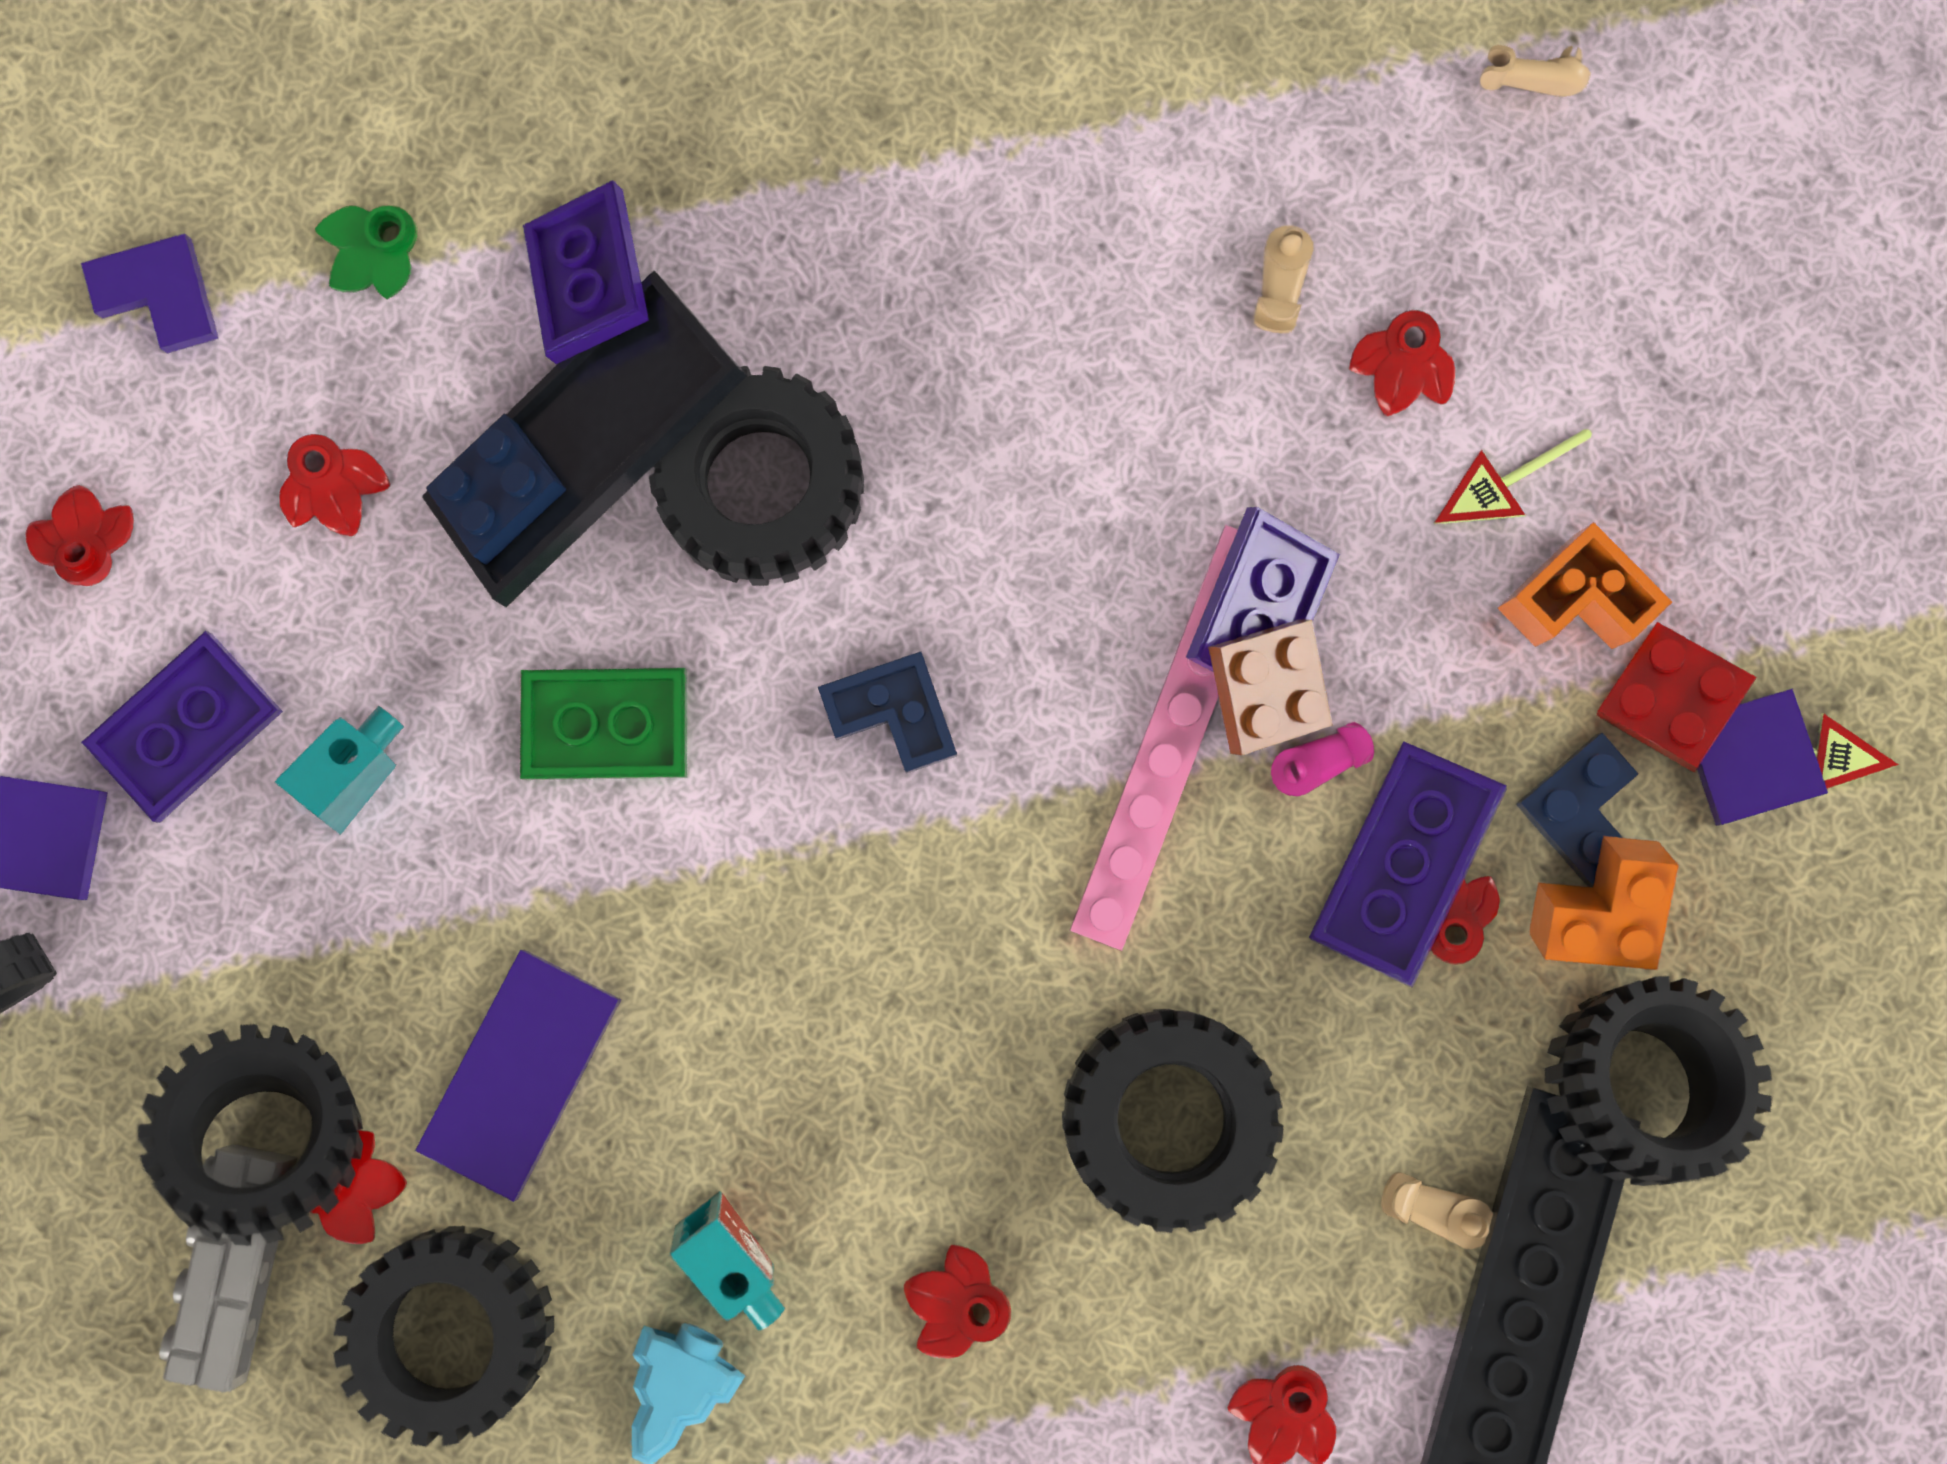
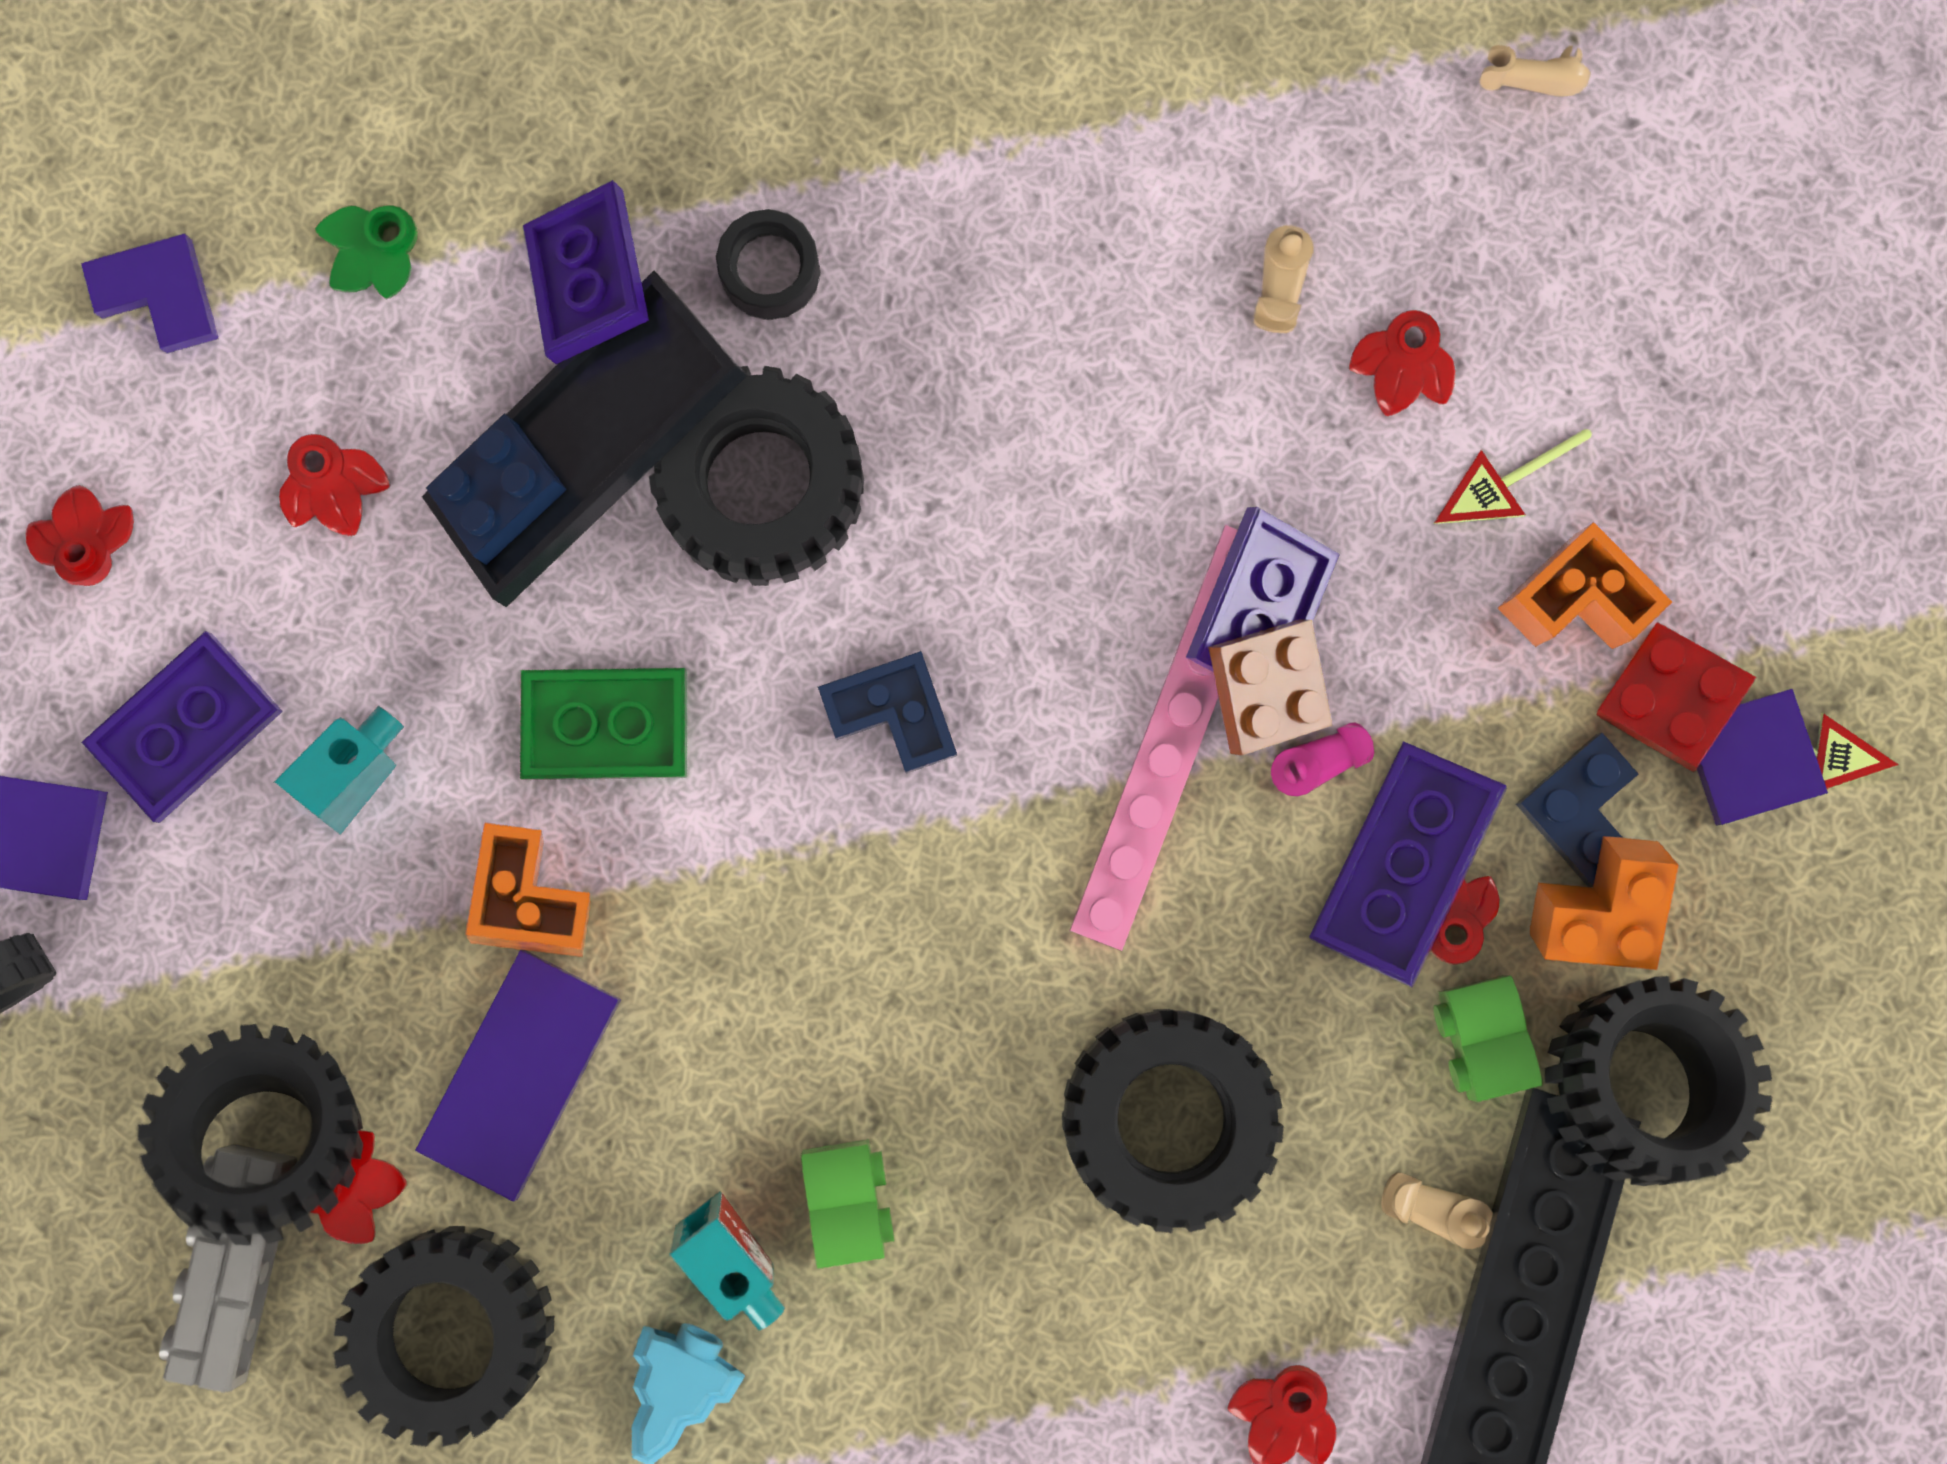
(509, 905): none -> orange brick
(762, 224): none -> black tyre
(845, 1203): none -> bright green brick
(948, 1302): red plate -> none
(1488, 1039): none -> bright green brick

